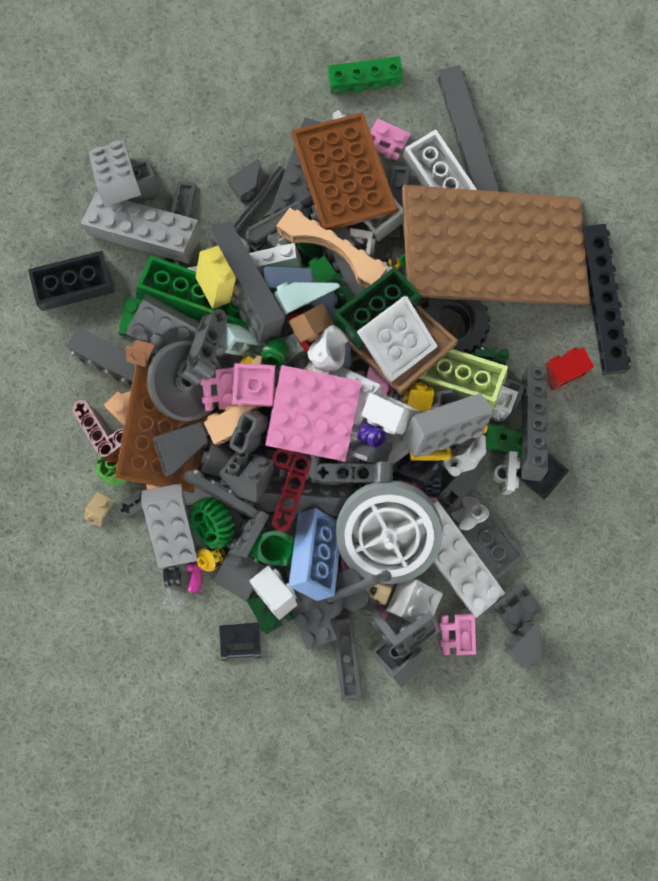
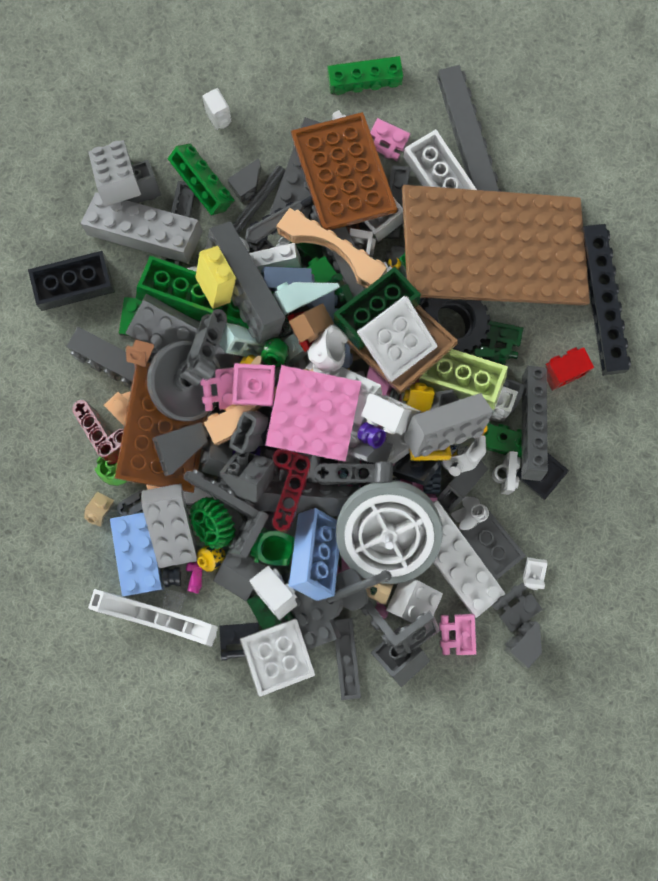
(135, 556): none -> light blue brick
(153, 616): none -> white arch
(200, 179): none -> green brick
(217, 109): none -> white brick
(277, 657): none -> white plate
(505, 334): none -> dark green plate
(535, 573): none -> white bracket

